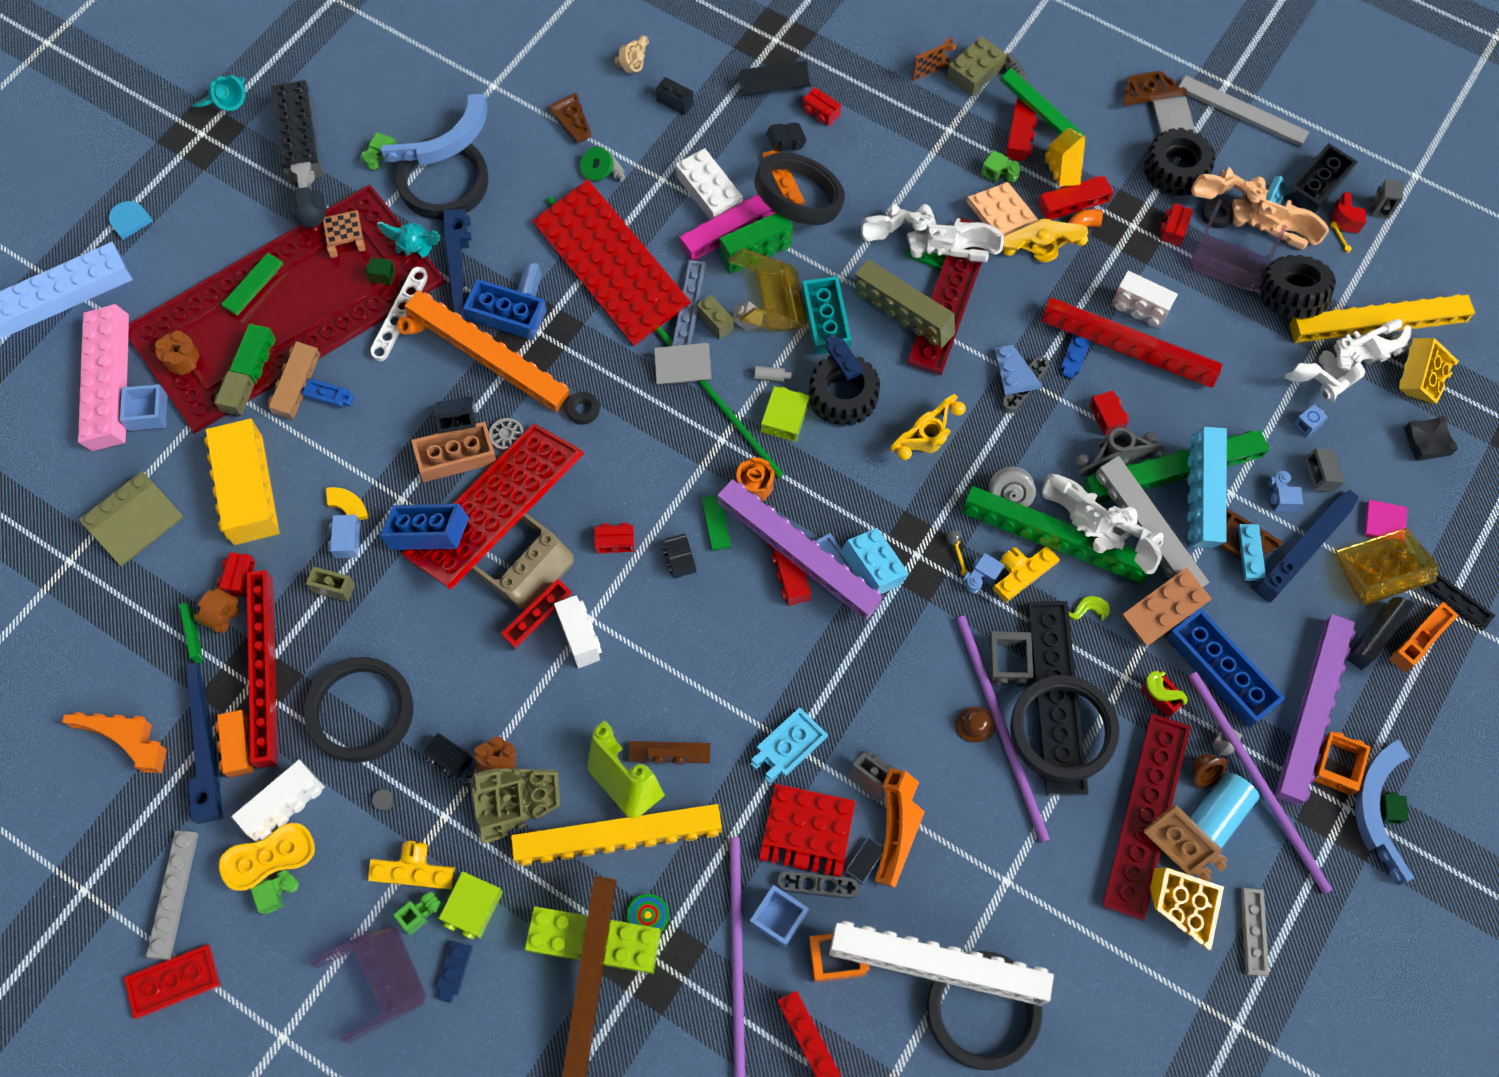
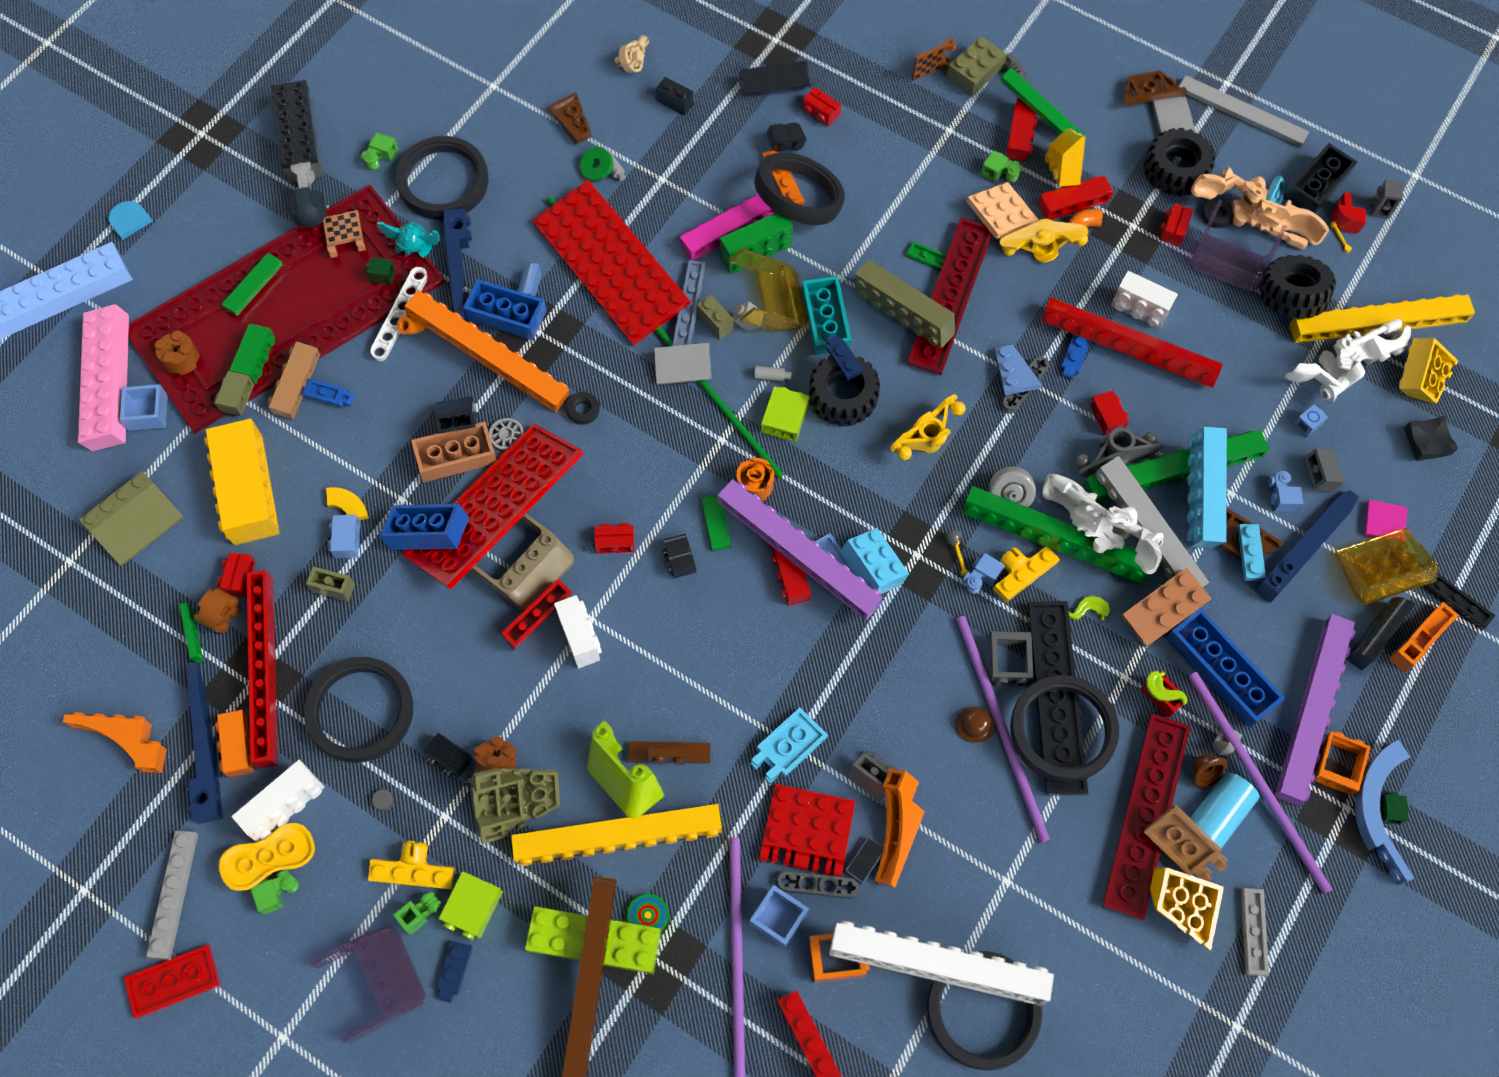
(225, 93): teal helmet -> none
(447, 144): medium blue arch -> none
(707, 184): white brick -> none
(936, 238): white piece -> none

